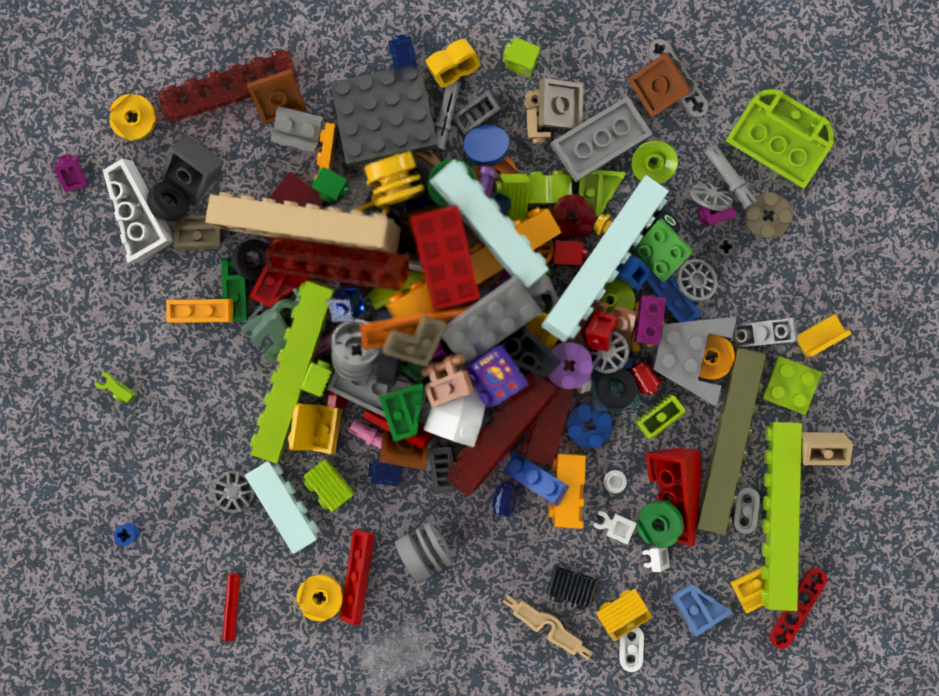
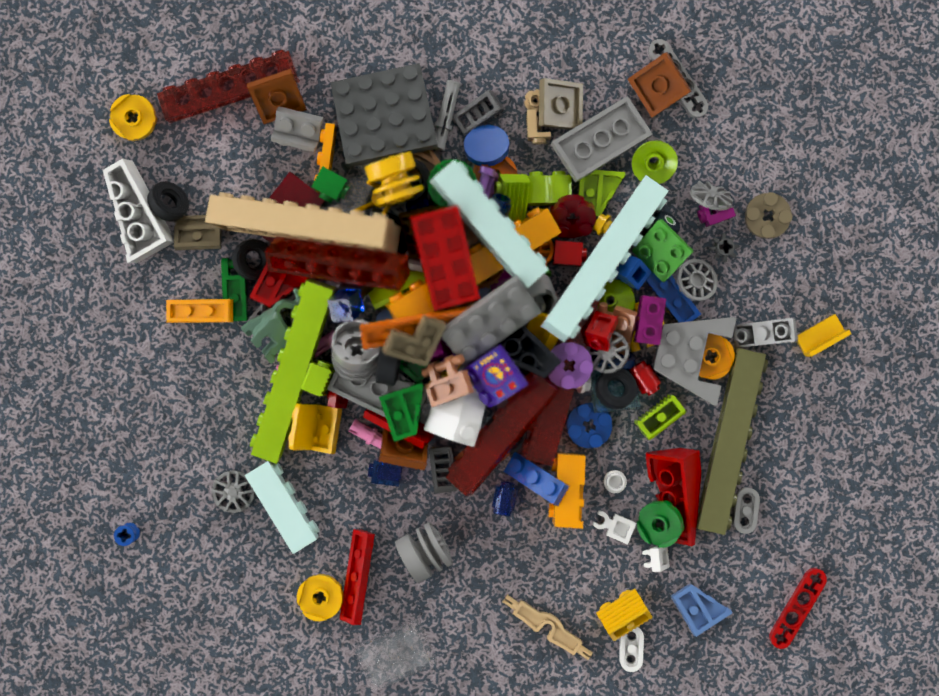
(70, 172): magenta bracket -> none
(121, 392): lime plate -> none
(191, 168): dark grey slope -> none
(231, 607): red axle -> none
(328, 485): lime brick -> none
(402, 51): clear blue brick -> none
(451, 64): yellow brick -> none
(521, 57): lime brick -> none
(571, 587): black brick -> none
(730, 176): light grey pin -> none
(749, 589): yellow plate -> none
(782, 516): lime brick -> none
(783, 135): lime plate -> none
(791, 385): lime plate -> none
(825, 449): tan brick -> none

